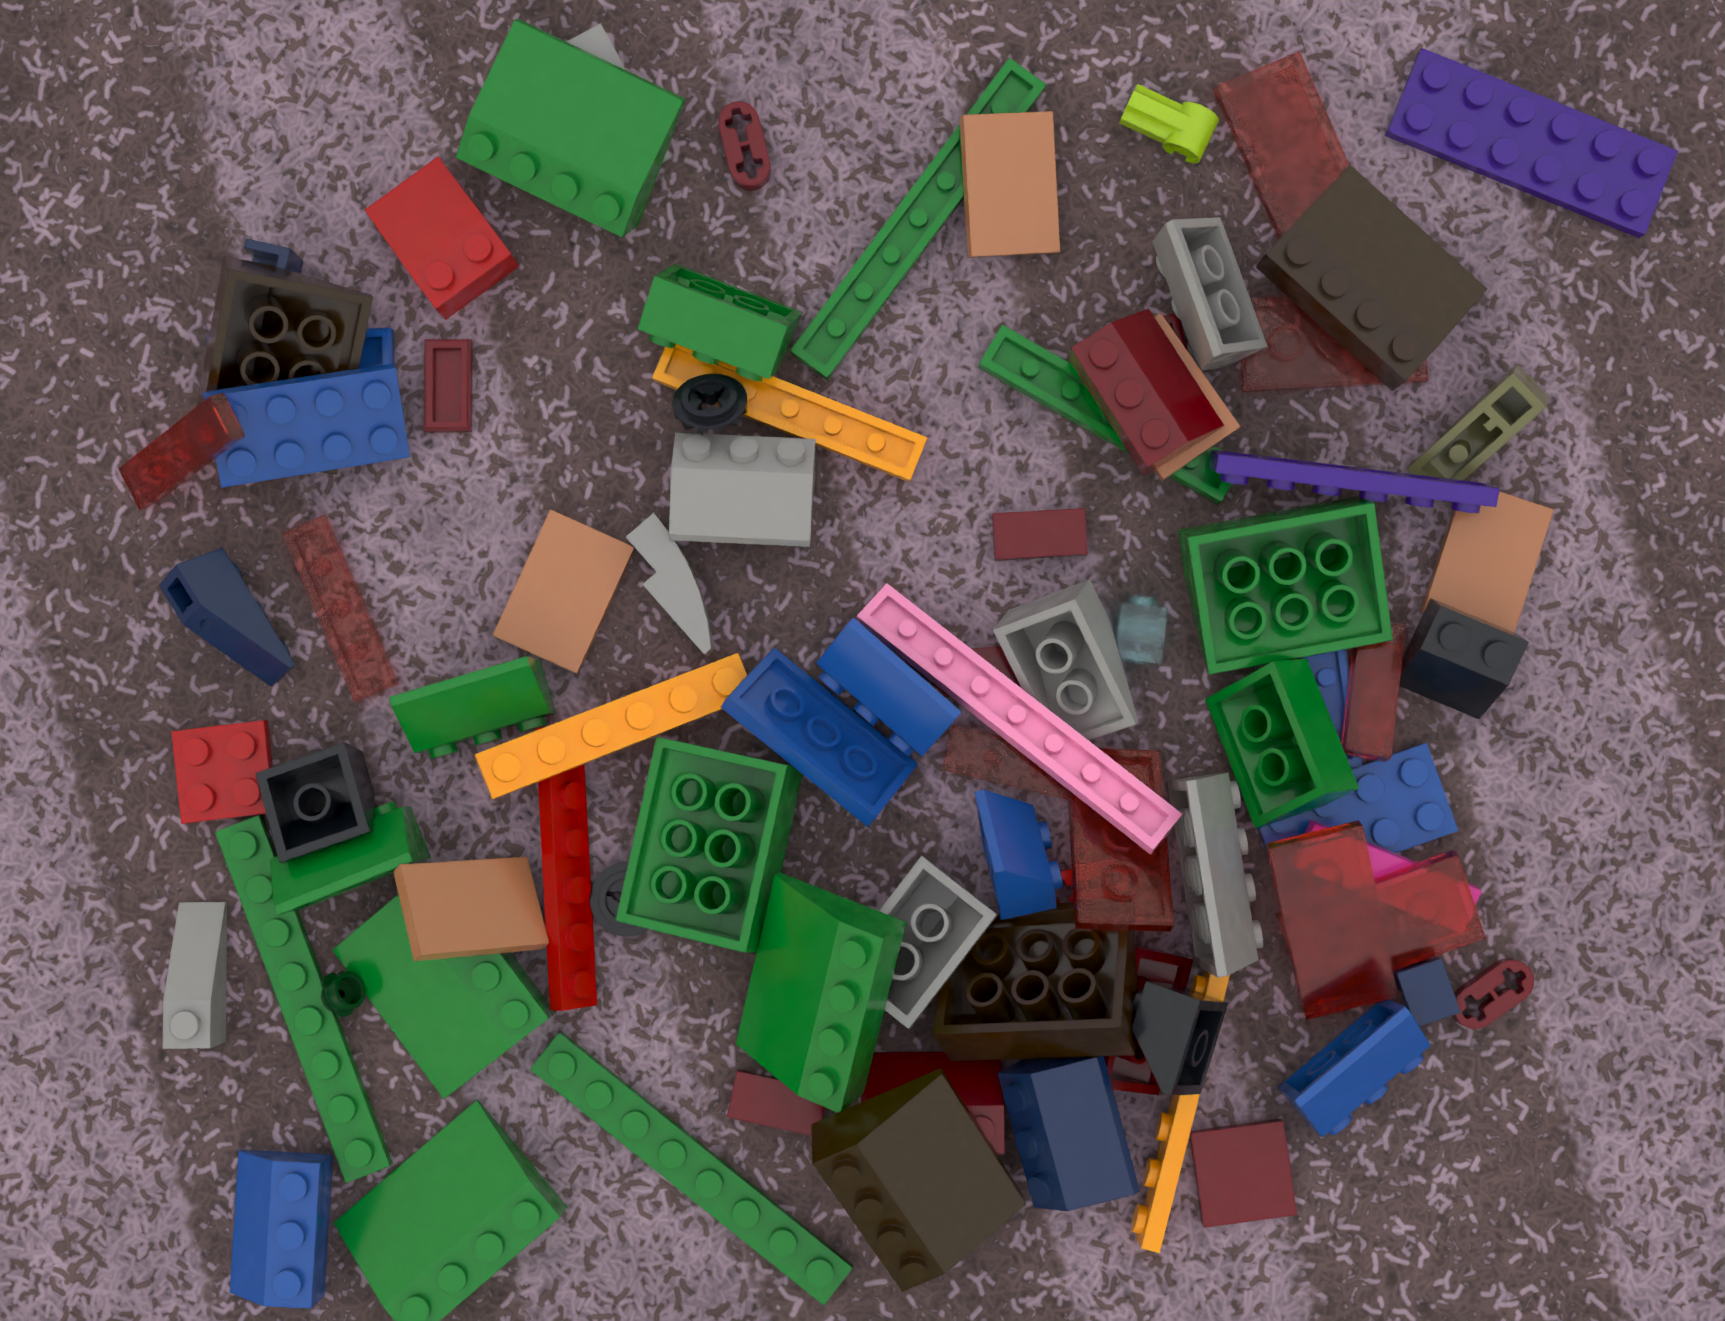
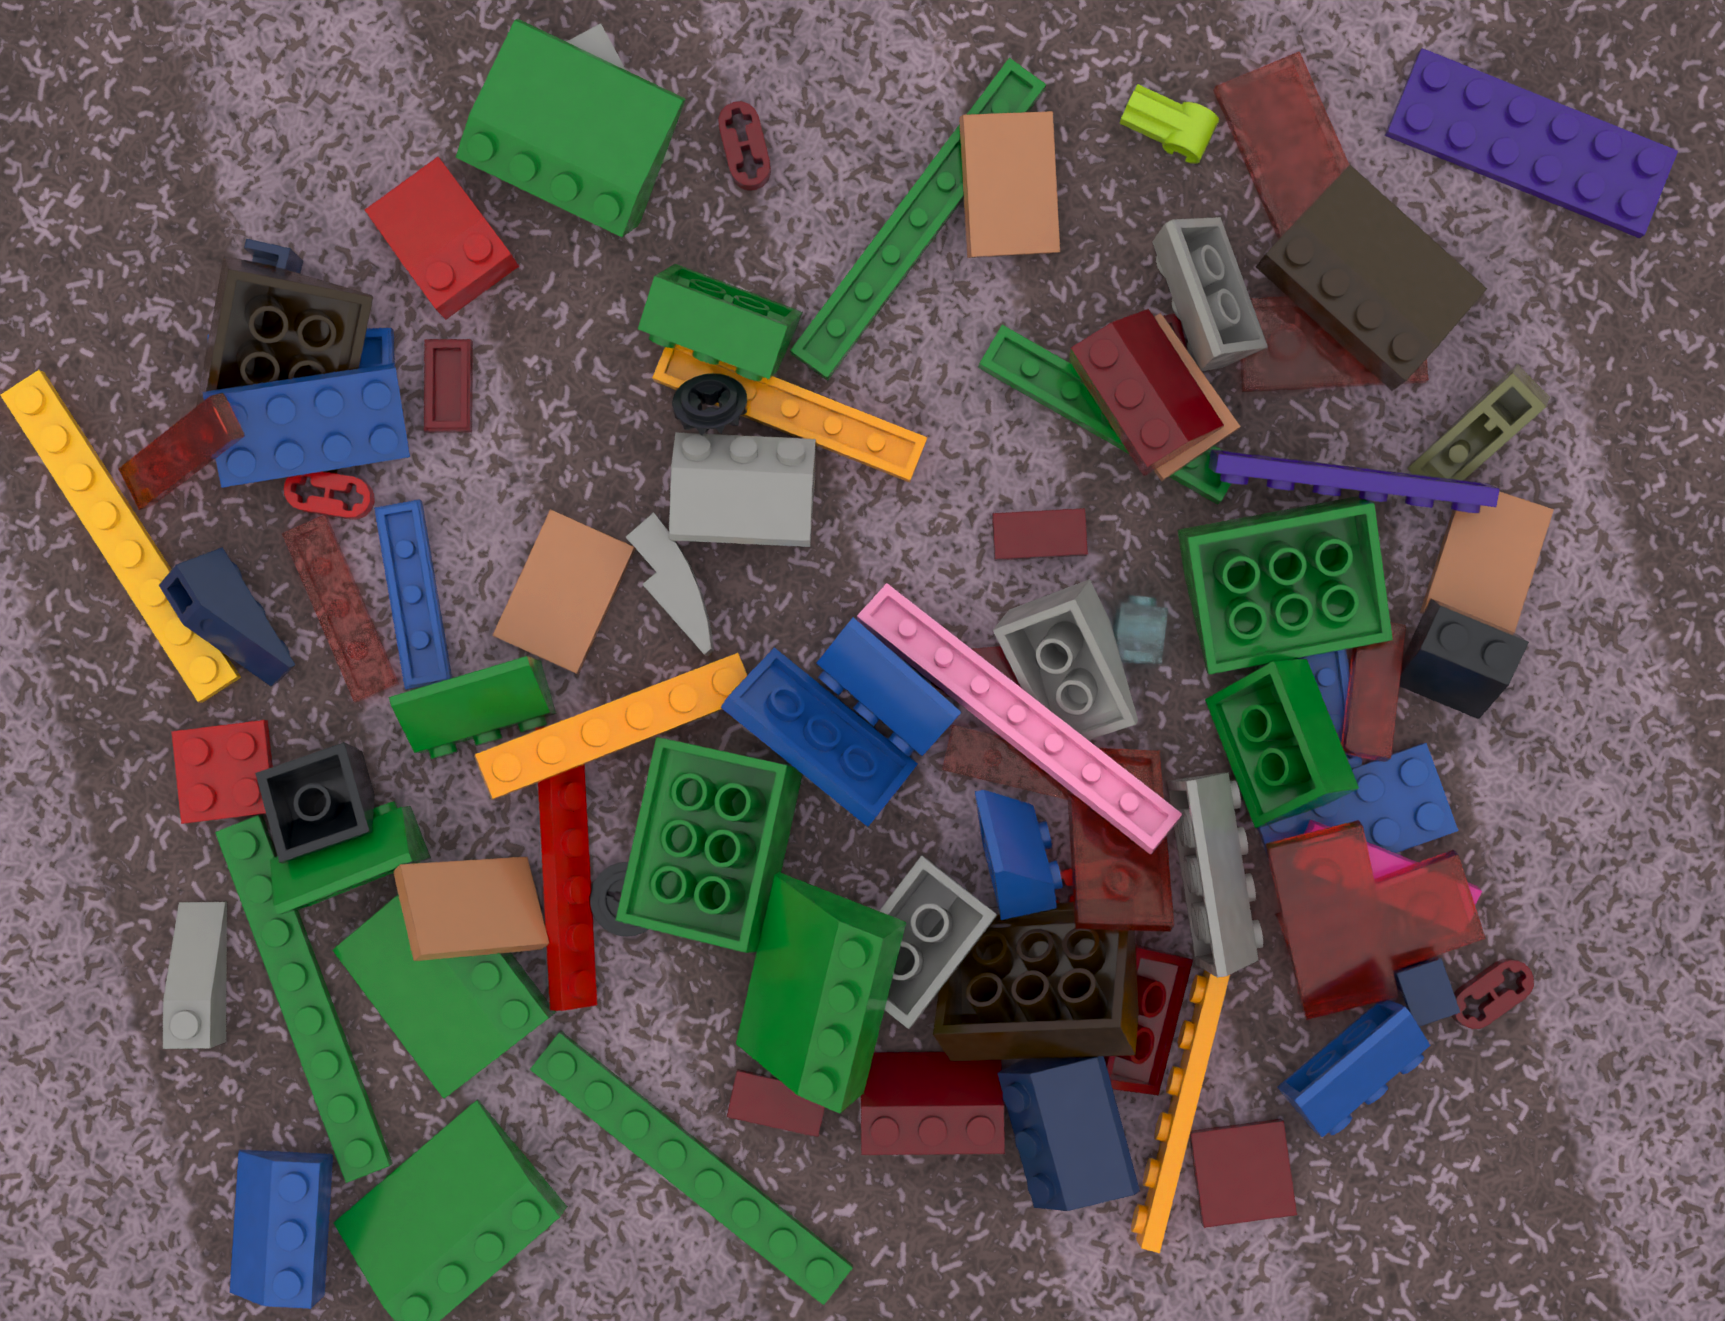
(114, 529): none -> yellow plate
(327, 505): none -> red beam
(350, 989): dark green plate -> none
(413, 594): none -> blue tile
(915, 1177): dark brown slope -> none
(1177, 1034): black slope -> none

